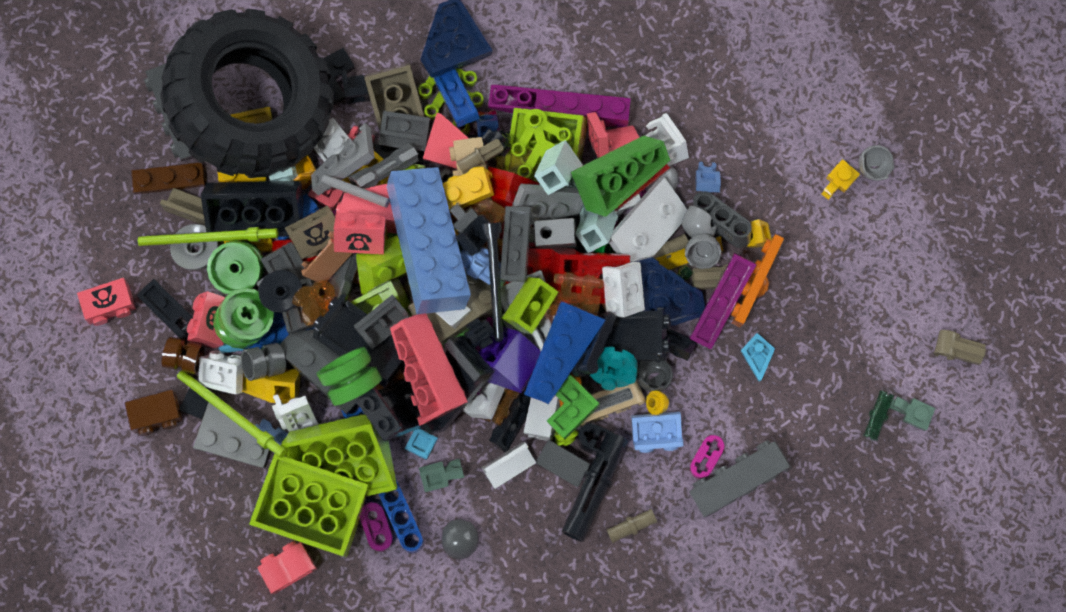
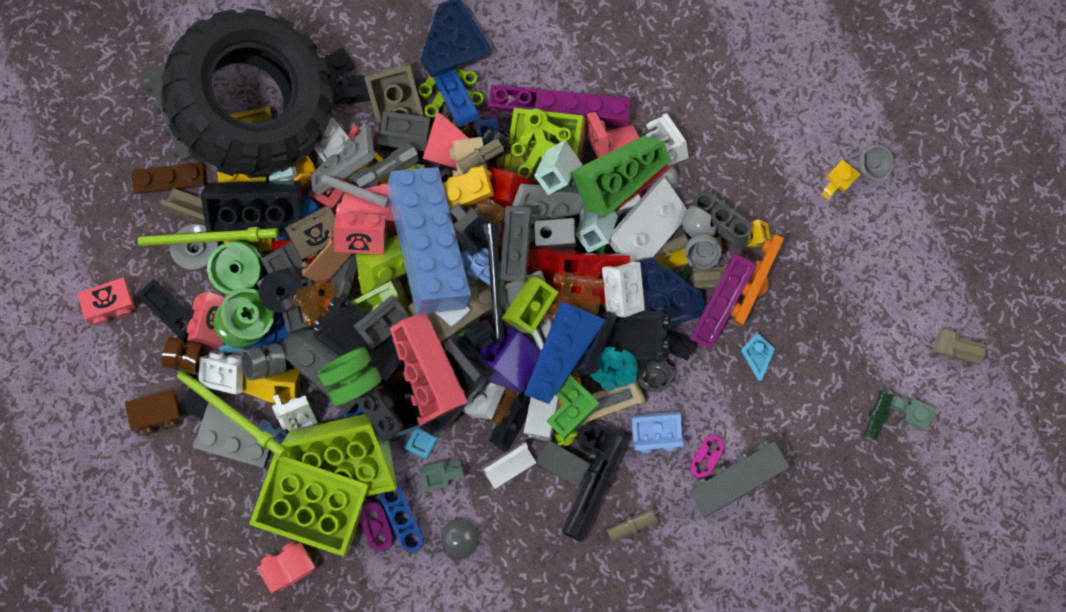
(657, 402): yellow plate -> none
(707, 178): medium blue plate -> none

